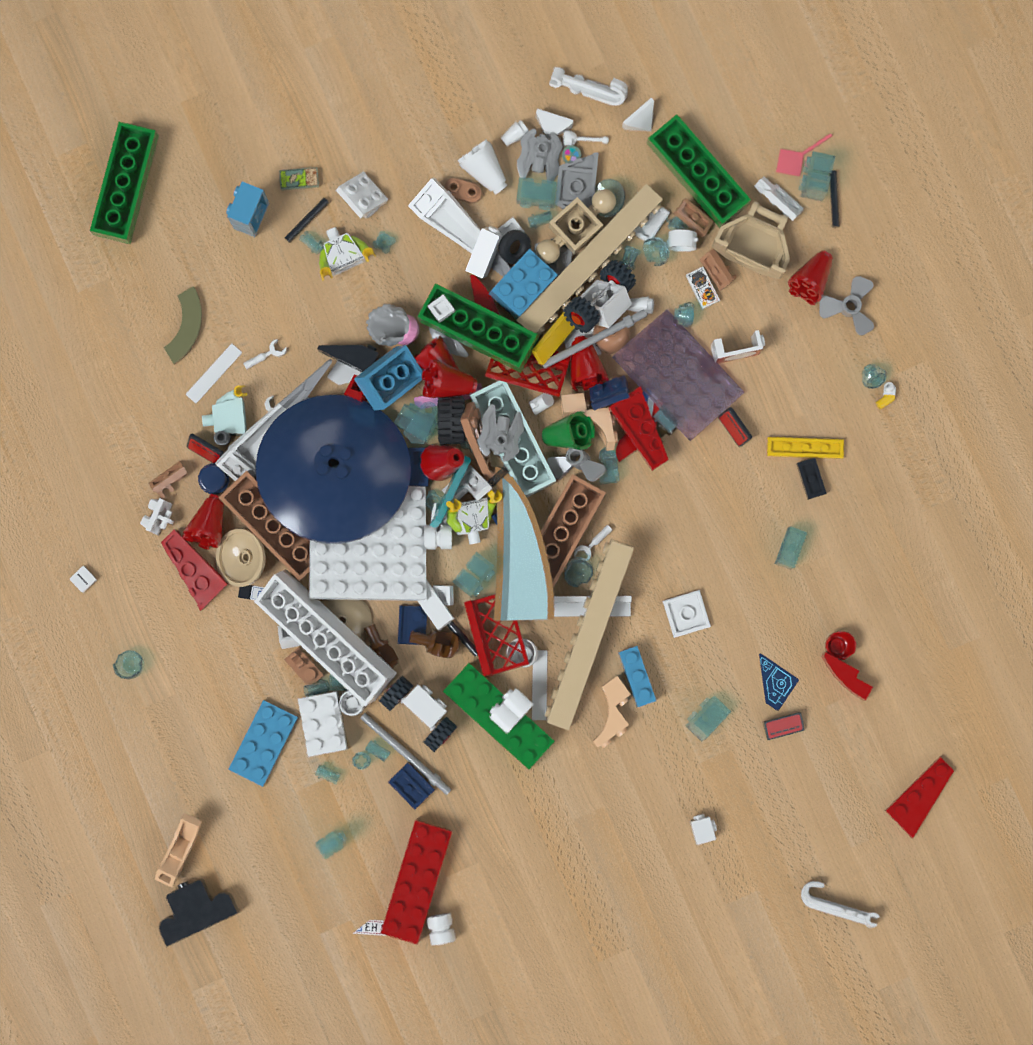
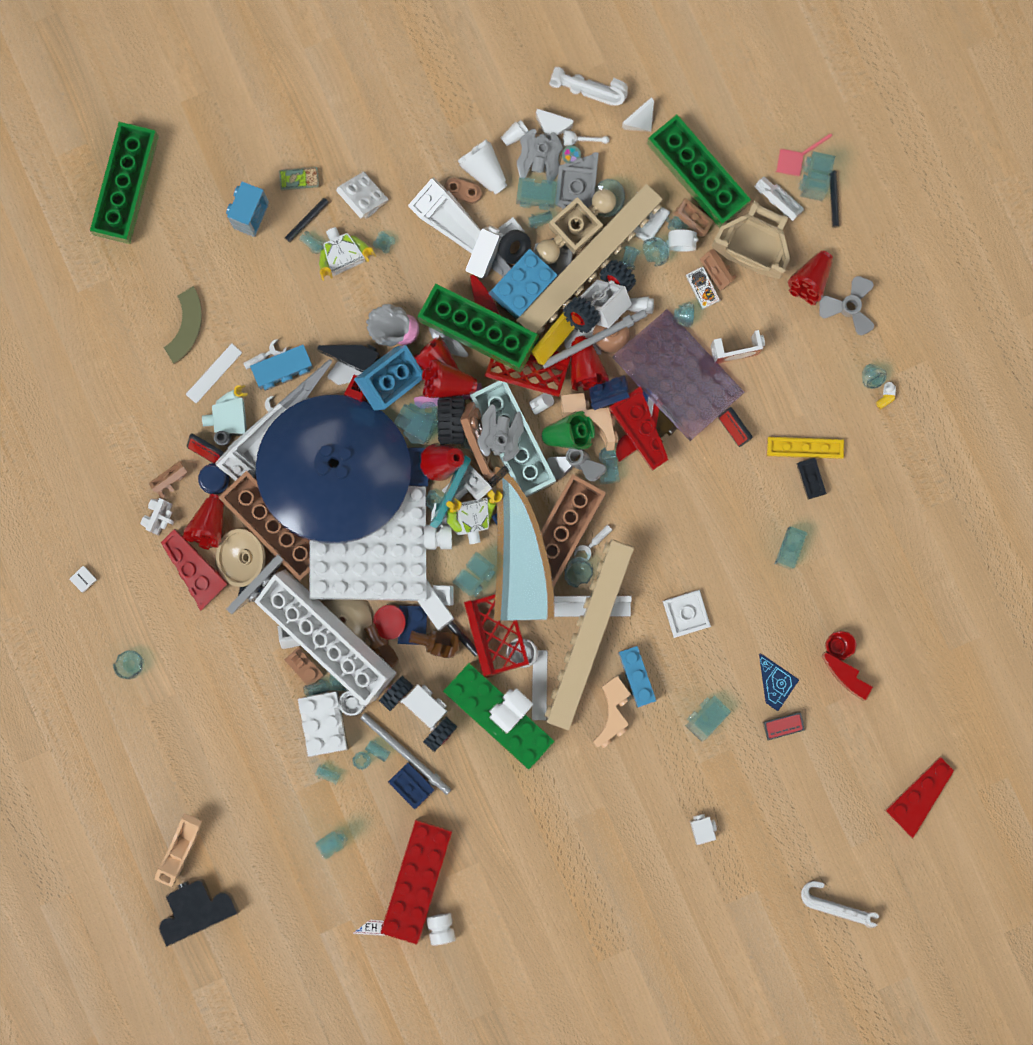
(251, 592): none -> light grey wing
(263, 743): dark azure plate -> none
(282, 367): none -> dark azure brick
(389, 622): none -> red piece
(441, 308): white plate -> none
(665, 420): clear light blue pin -> none

